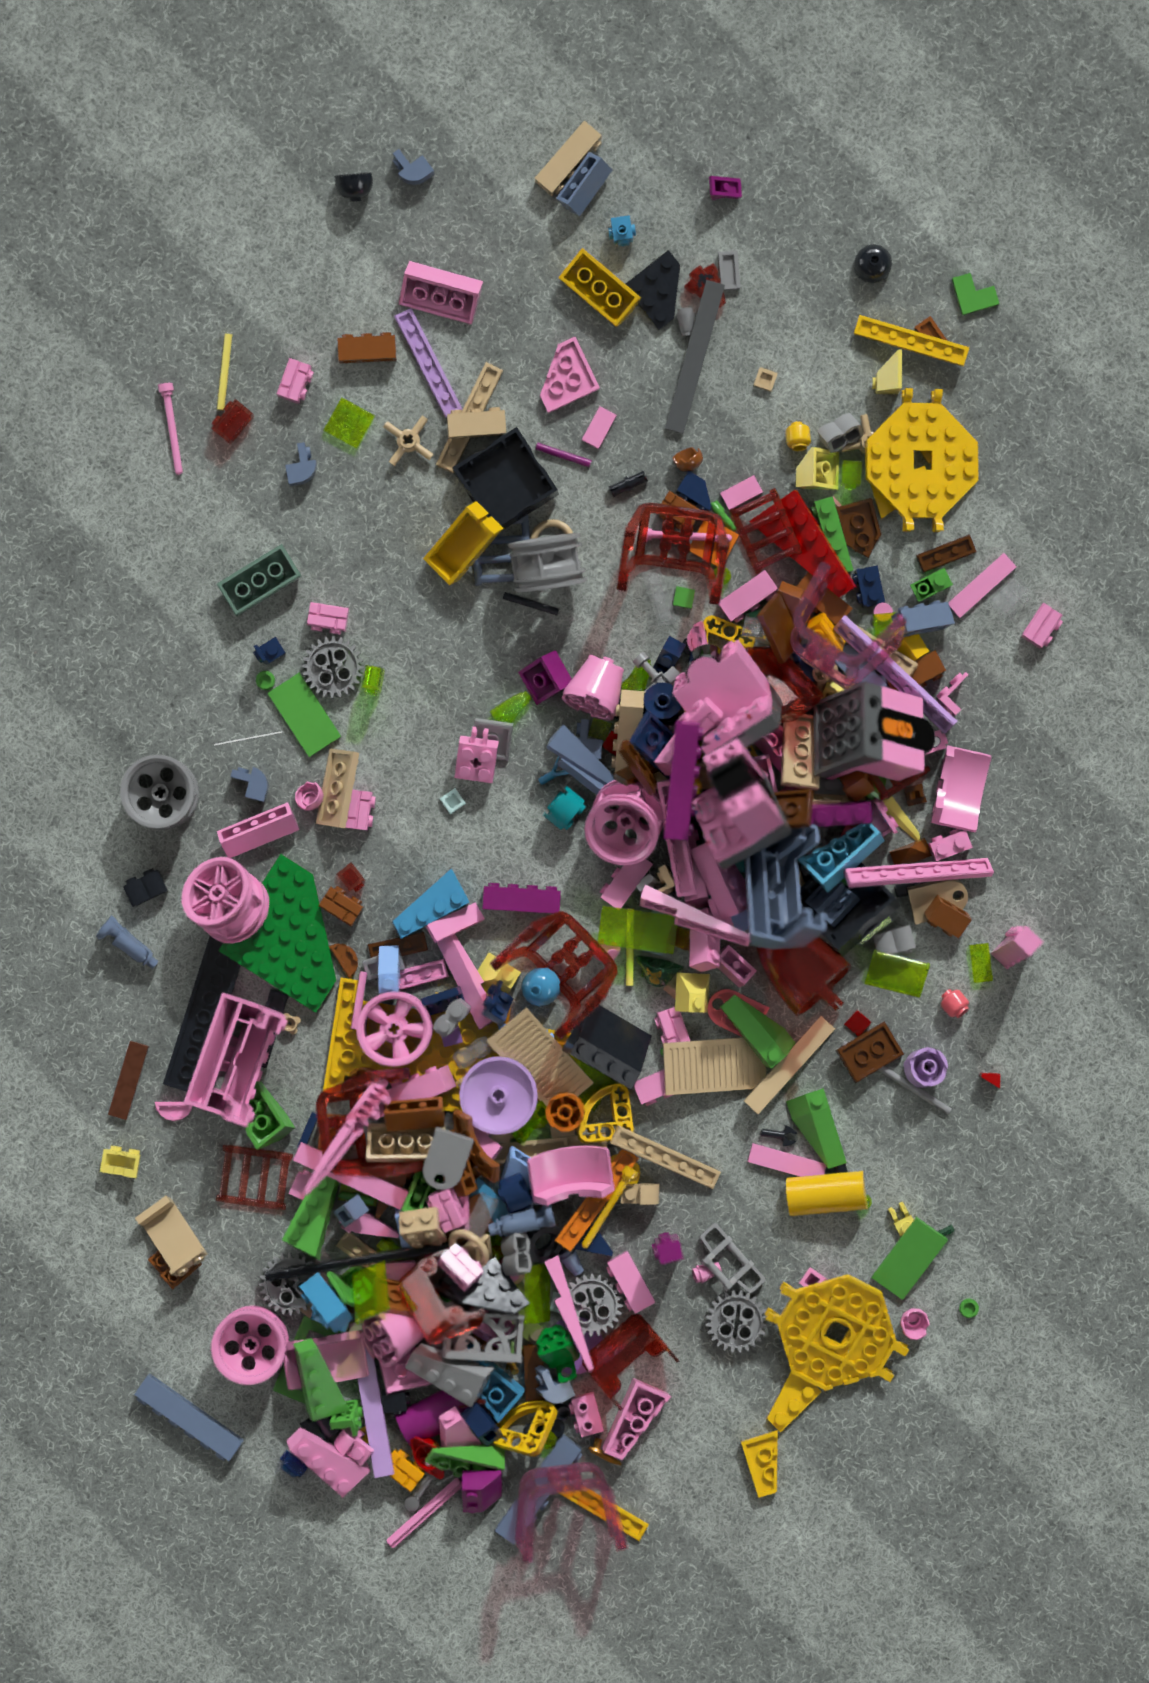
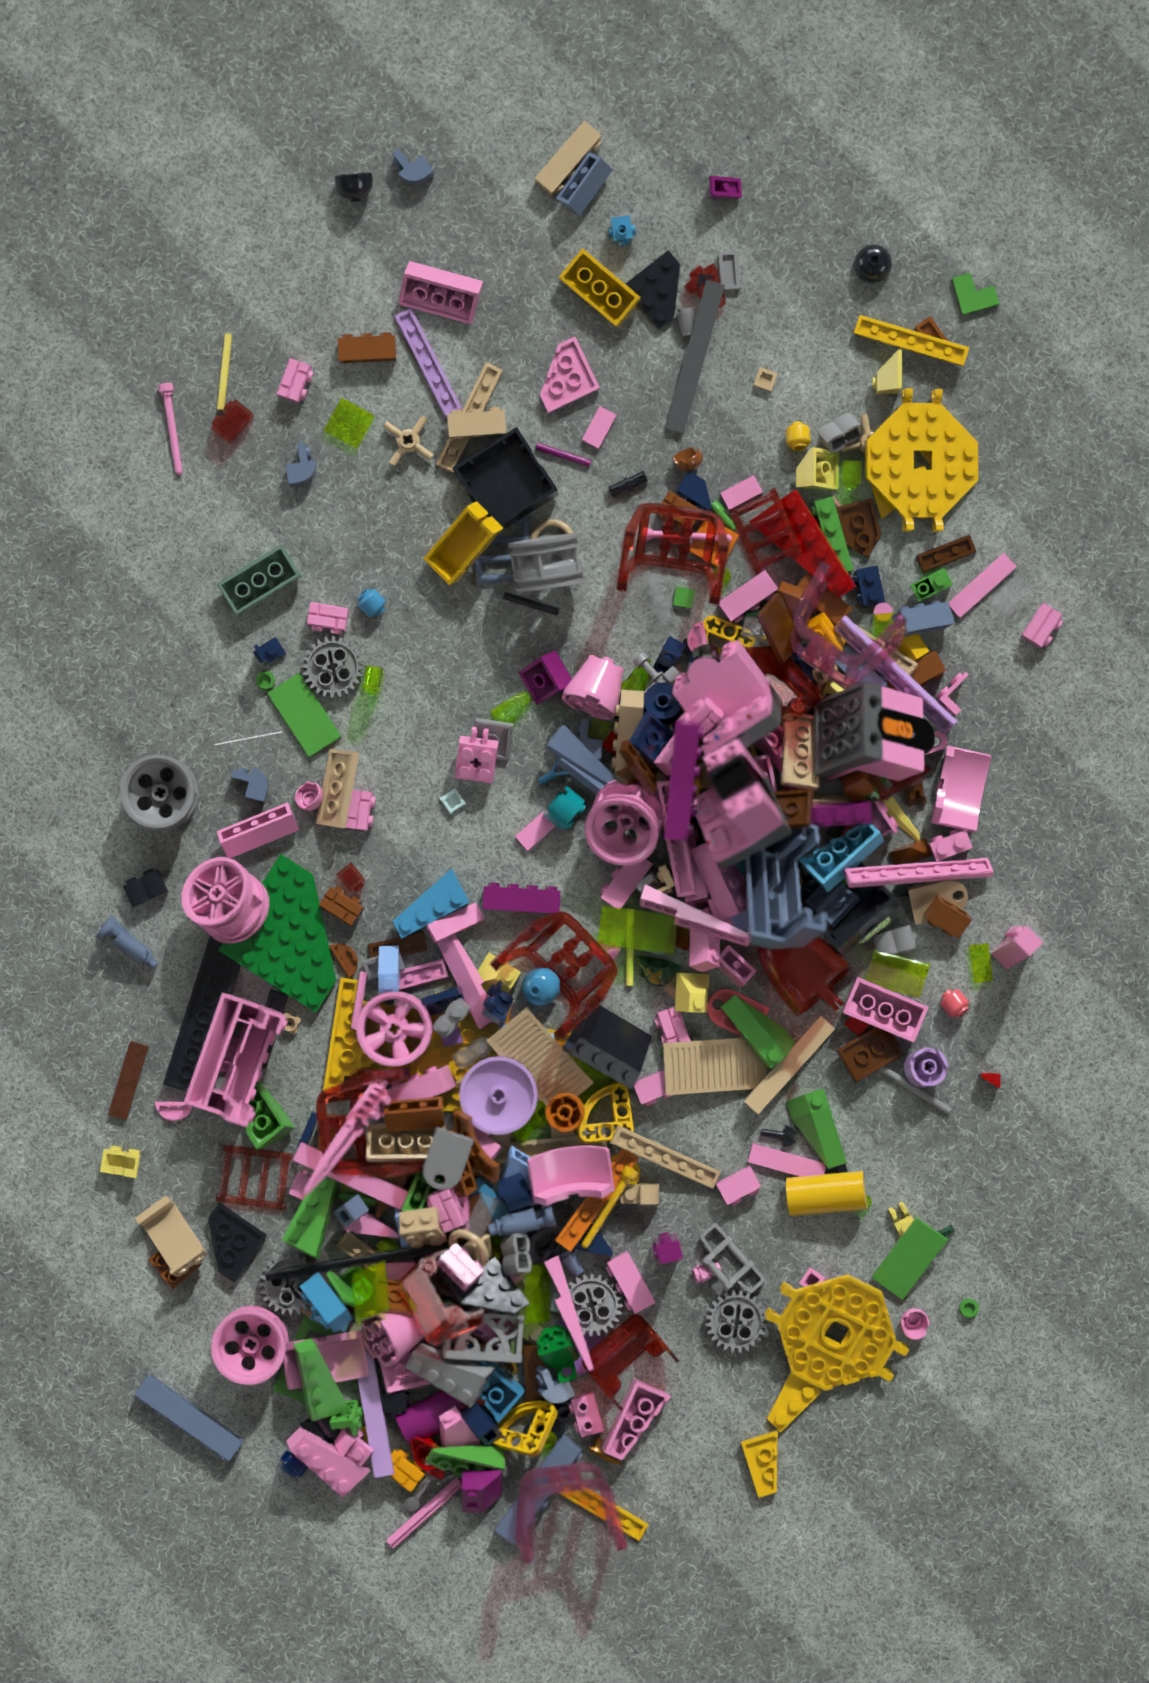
(233, 1241): none -> black plate
(371, 602): none -> dark azure head
(534, 831): none -> bright pink tile
(738, 1185): none -> bright pink brick
(885, 1009): none -> bright pink slope

